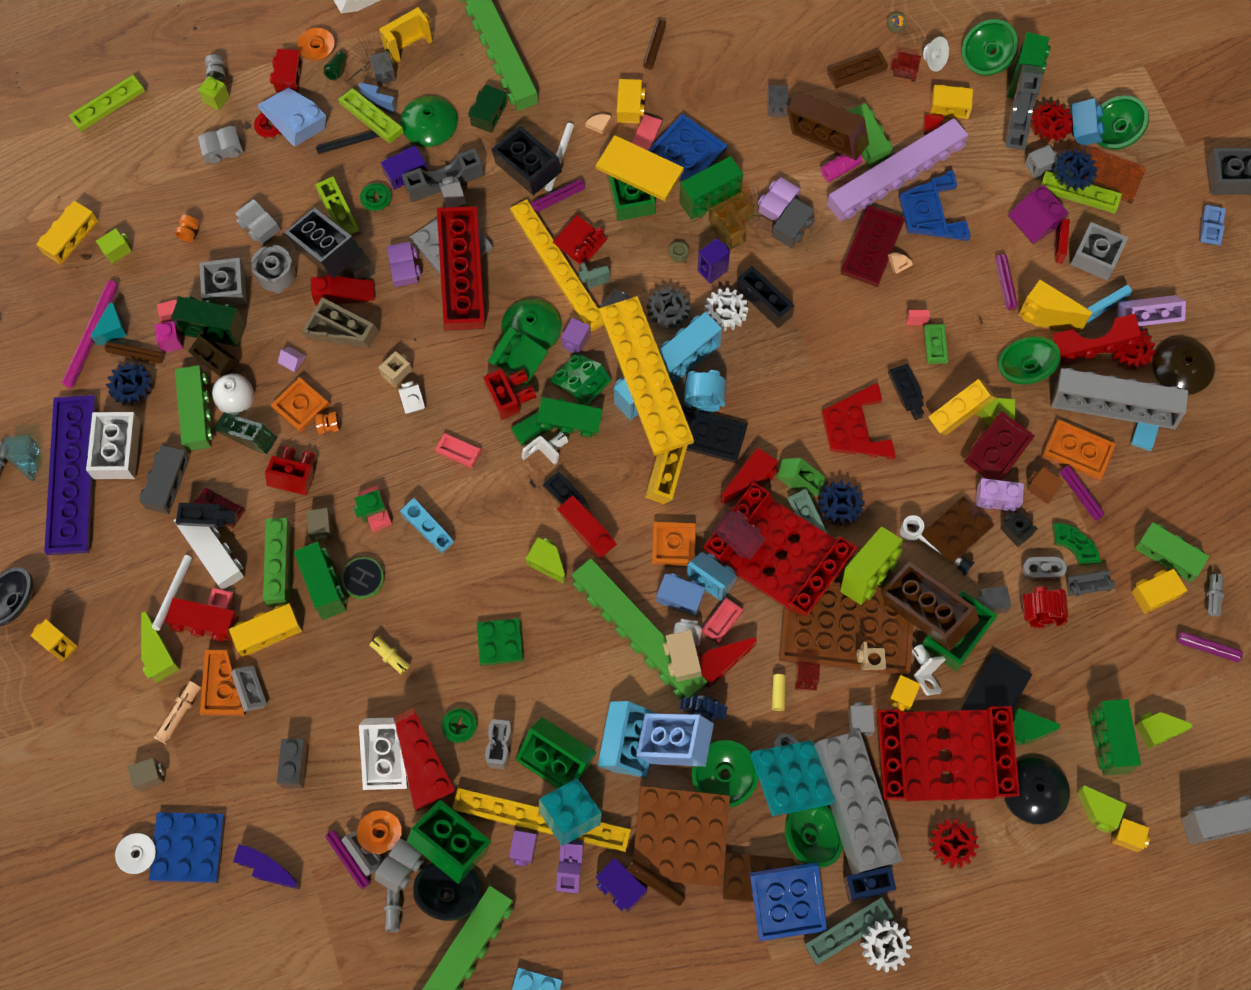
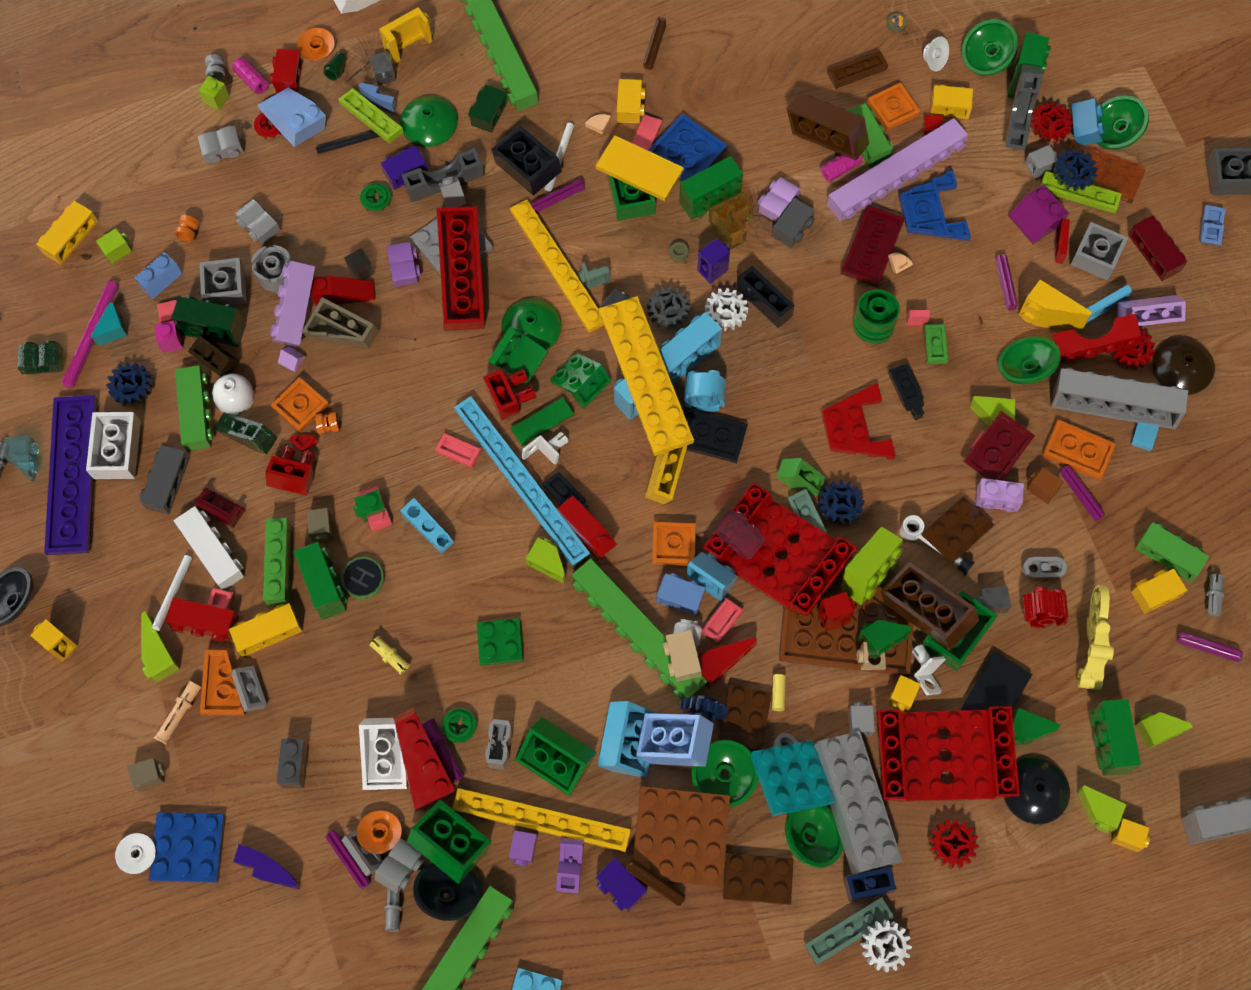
(40, 358): none -> clear green brick
(106, 103): lime plate -> none
(134, 352): reddish brown axle -> none
(158, 275): none -> medium blue brick
(204, 515): black hinge -> none
(250, 75): none -> dark pink axle
(293, 303): none -> lavender brick
(303, 442): none -> red tile
(324, 242): black brick -> none
(336, 205): lime slope -> none
(394, 362): tan brick -> none
(411, 397): white bracket -> none
(443, 751): none -> magenta pin
(522, 482): none -> medium azure plate
(568, 417): green brick -> none
(569, 812): teal brick -> none
(575, 336): medium lavender brick -> none
(580, 240): red hinge -> none
(746, 716): none -> reddish brown plate
(757, 469): red slope -> none
(777, 101): flat silver brick -> none
(788, 901): blue plate -> none
(807, 676): clear red brick -> none
(836, 611): none -> red brick
(876, 316): none -> green wheel
(883, 636): none -> green slope
(893, 106): none -> orange plate
(906, 66): clear red brick -> none
(962, 407): yellow brick -> none
(1014, 533): pearl dark grey brick -> none
(1076, 542): green tile -> none
(1090, 583): dark grey hinge -> none
(1098, 636): none -> light yellow piece
(1157, 248): none -> dark red brick

